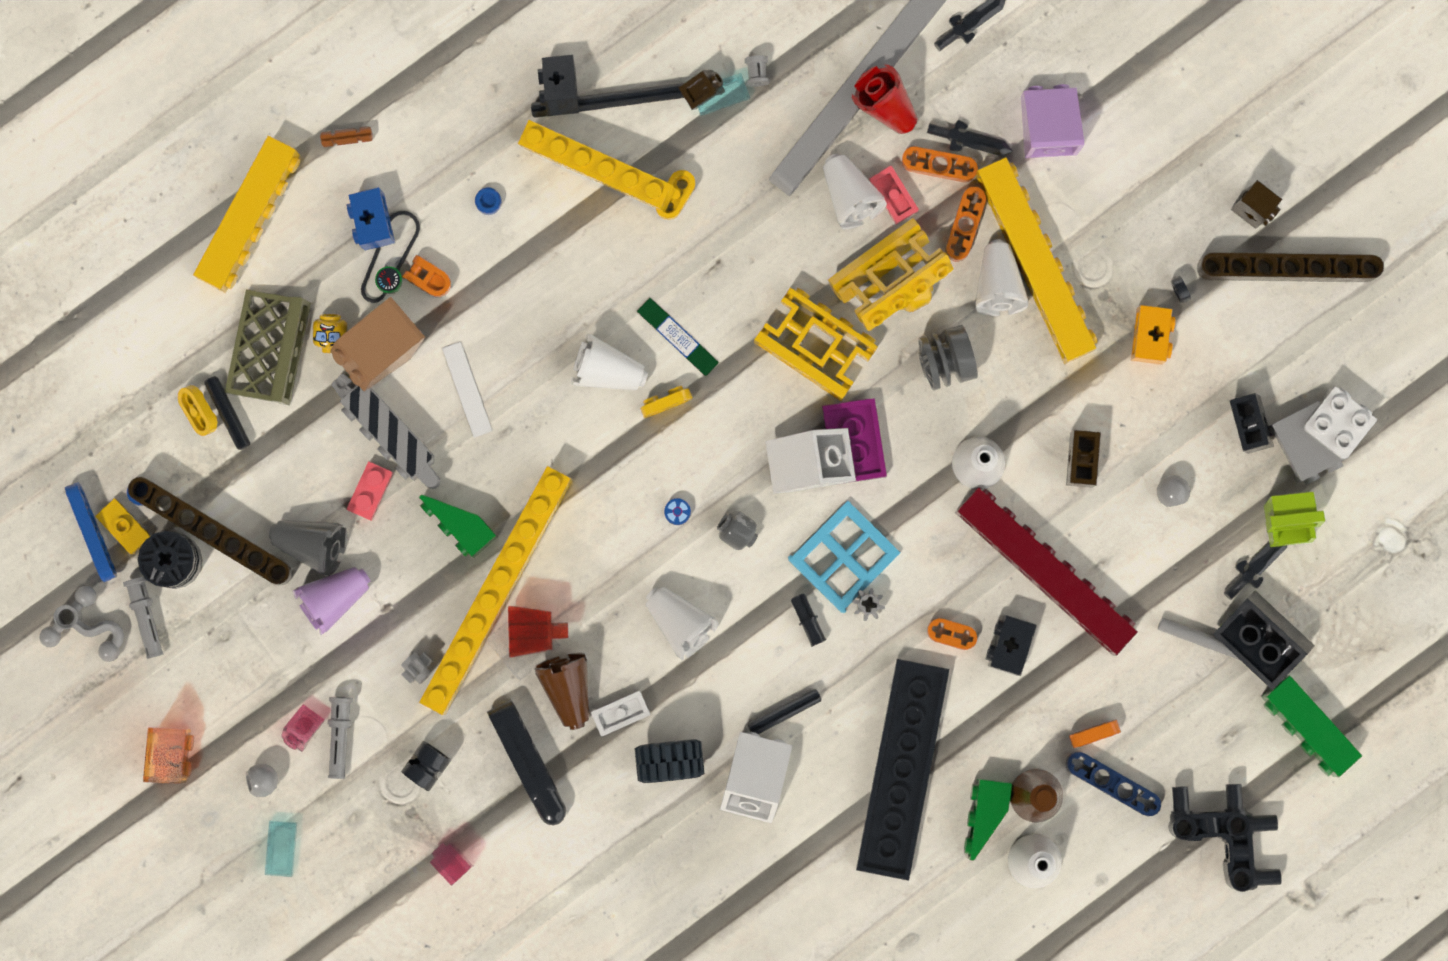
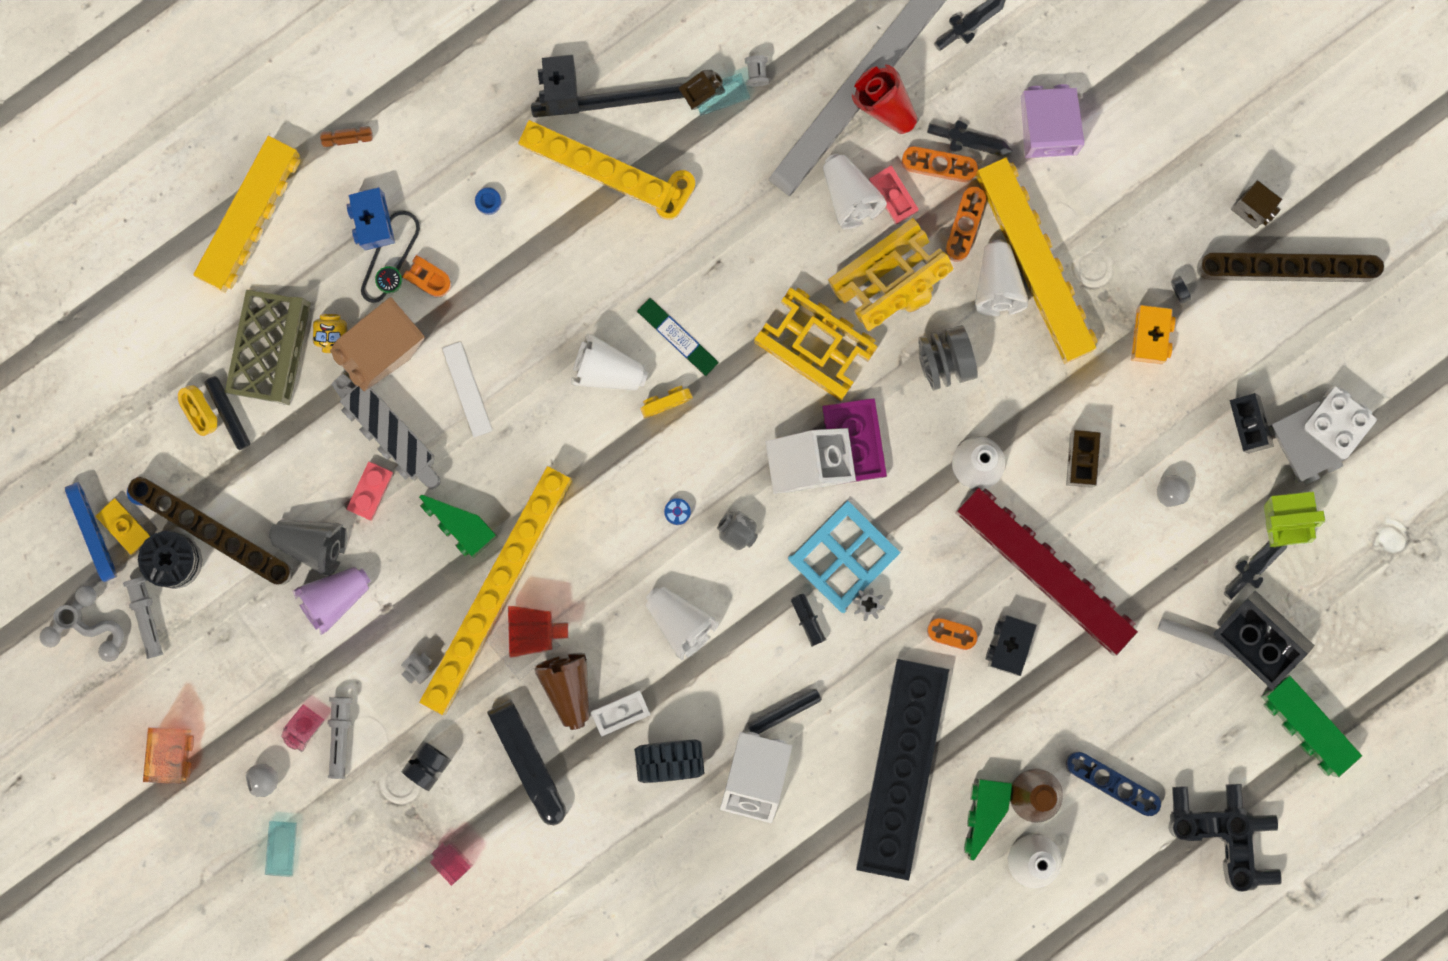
(1095, 733): orange beam -> none

